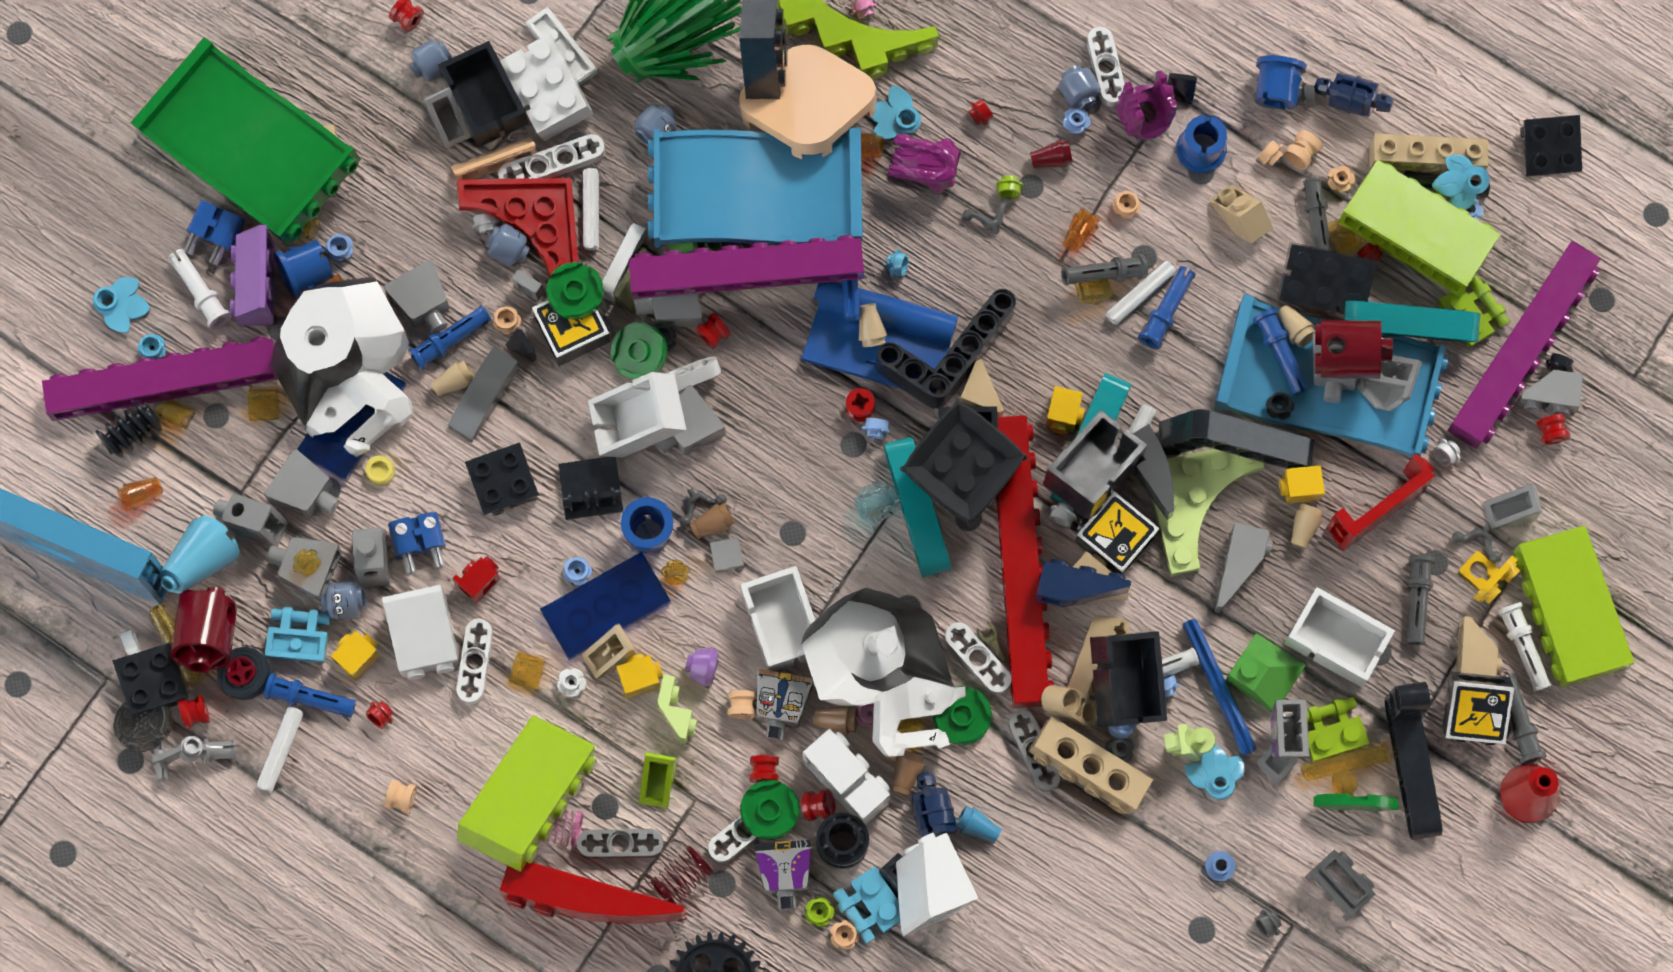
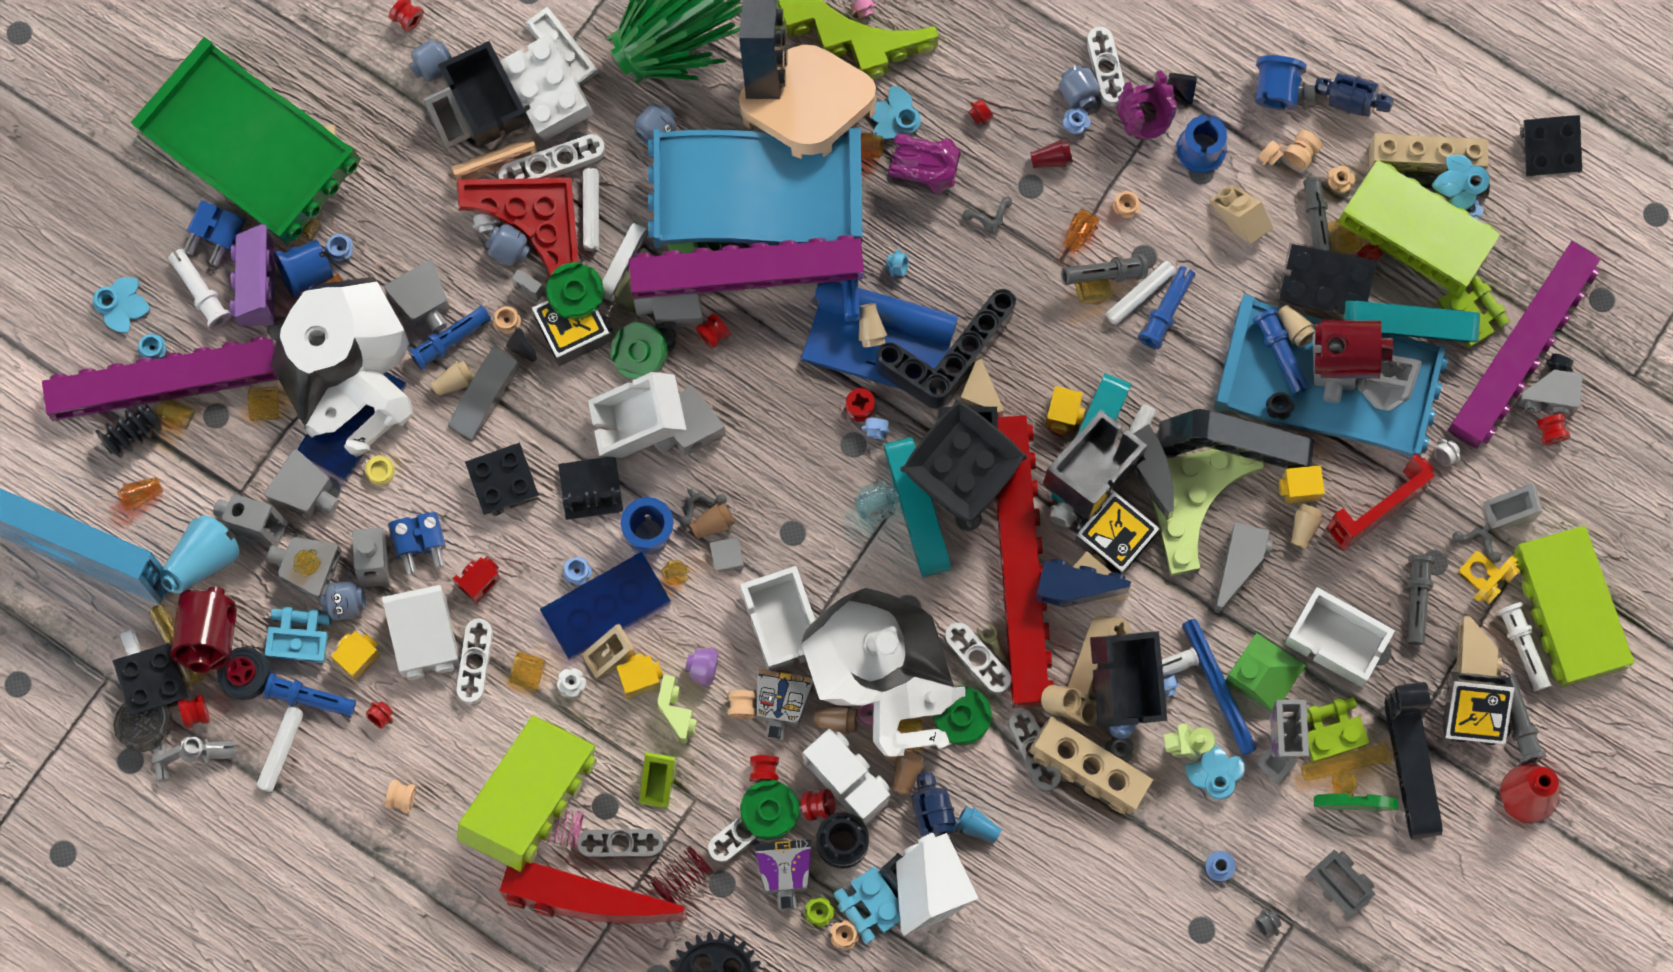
(696, 372): white beam -> none
(1009, 187): lime plate -> none

